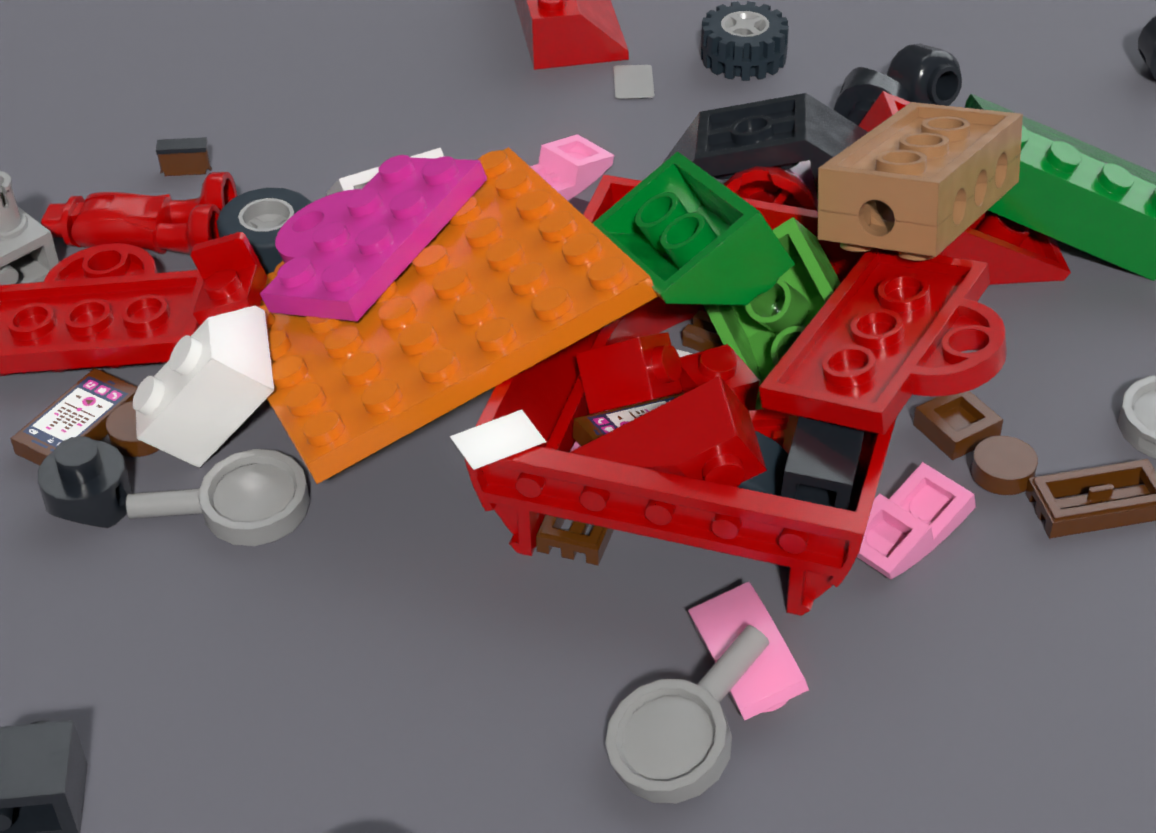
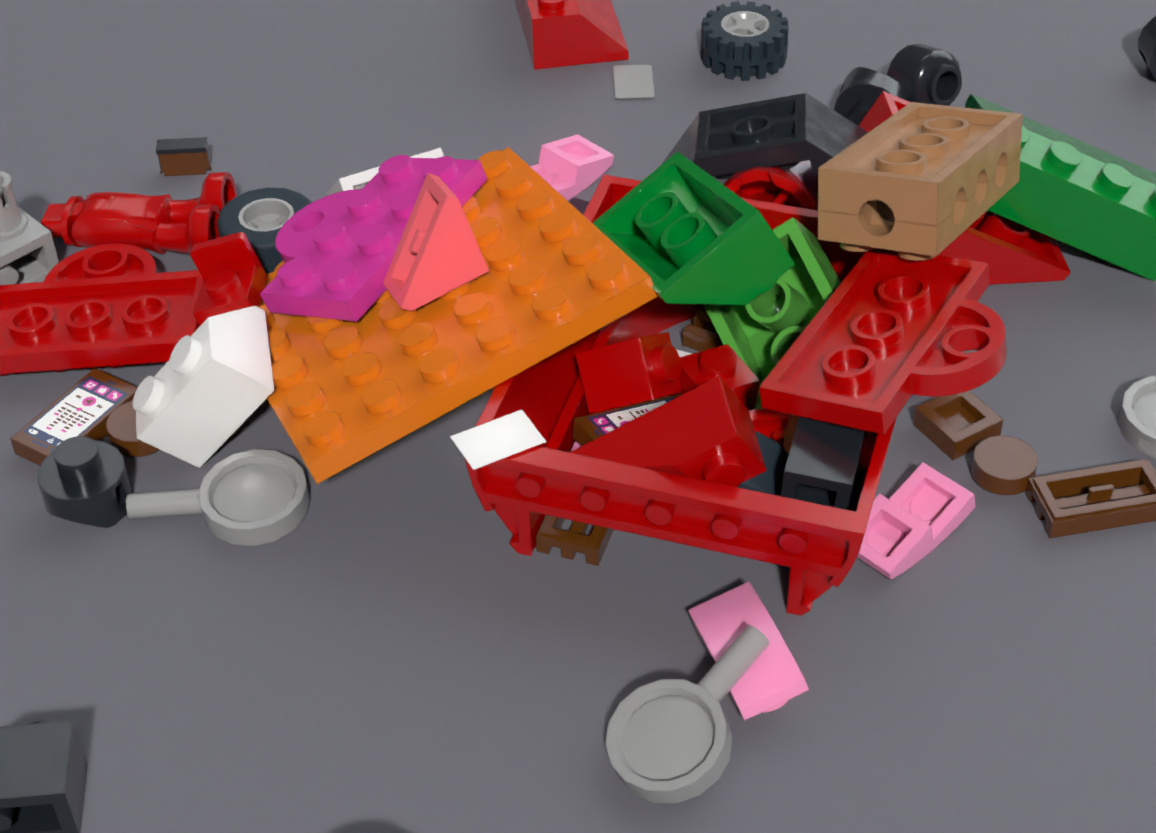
(434, 250): none -> coral slope

